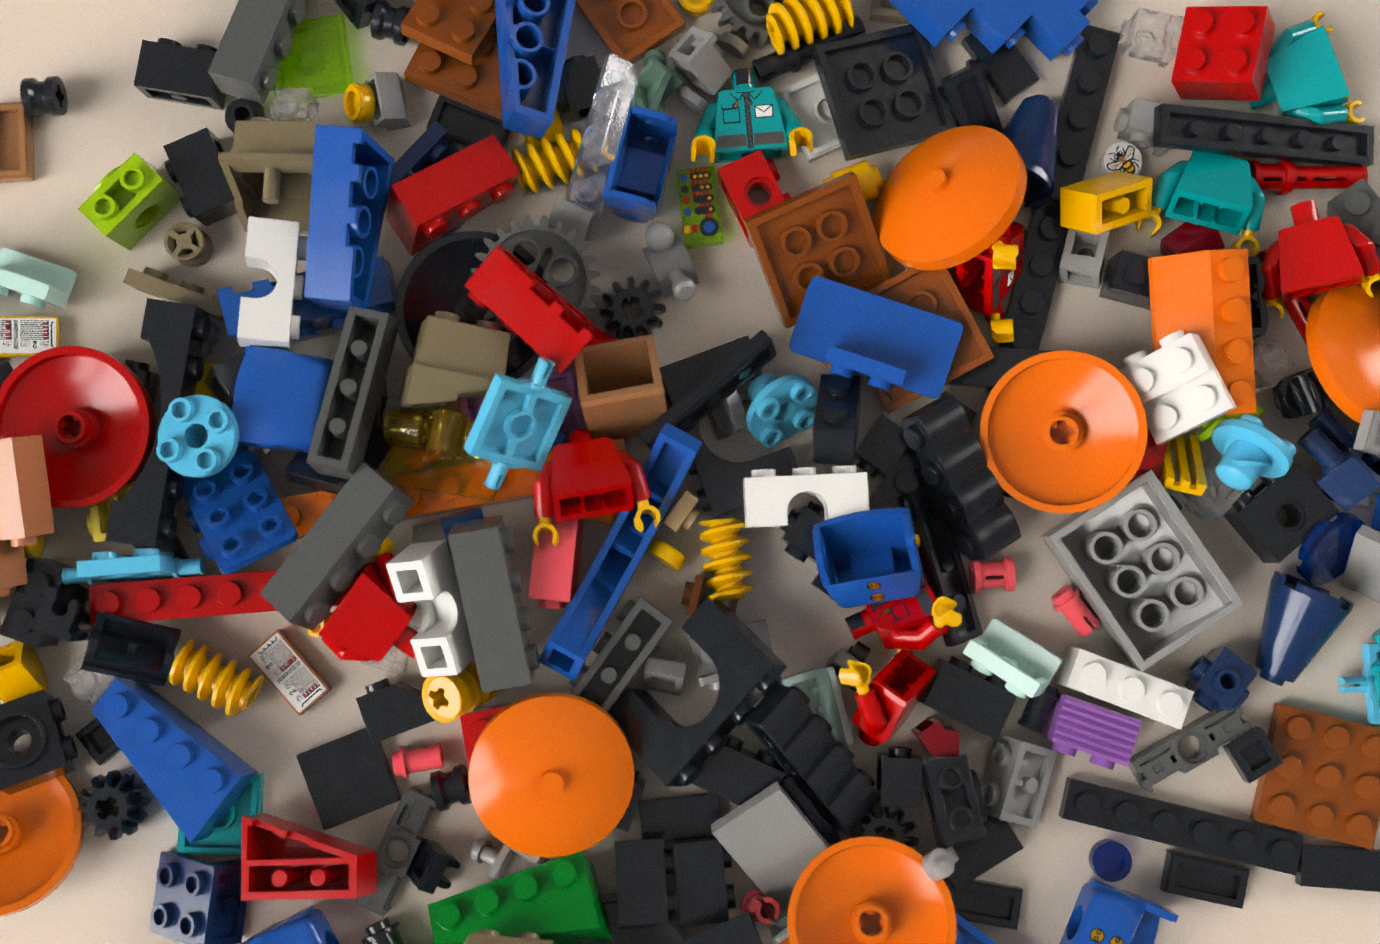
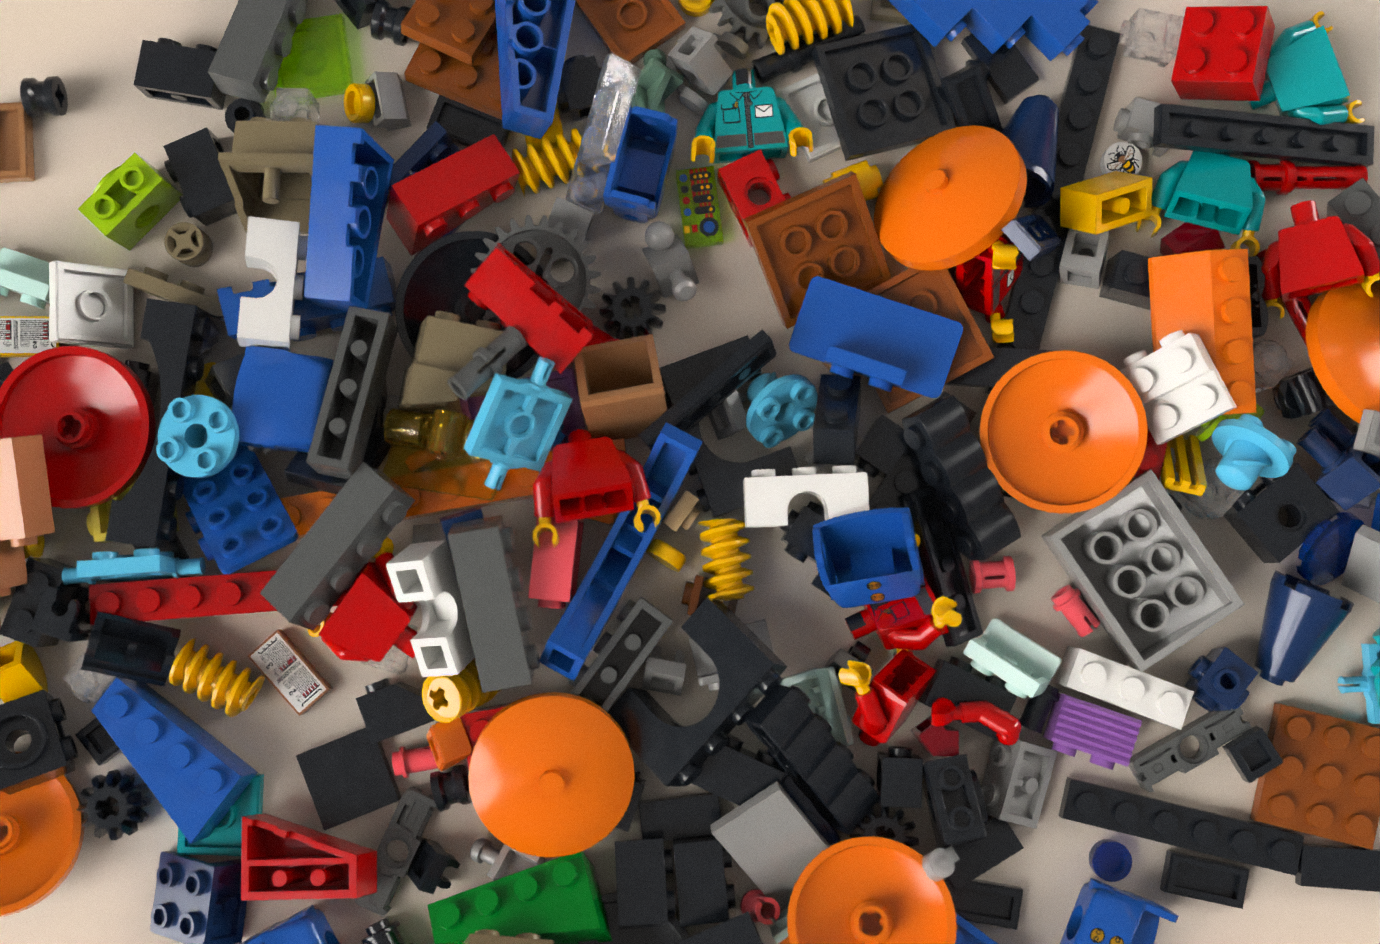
(90, 305): none -> white tile
(448, 743): none -> orange slope
(468, 378): none -> dark grey pin
(1003, 723): none -> red arm
(1032, 236): none -> dark blue tile

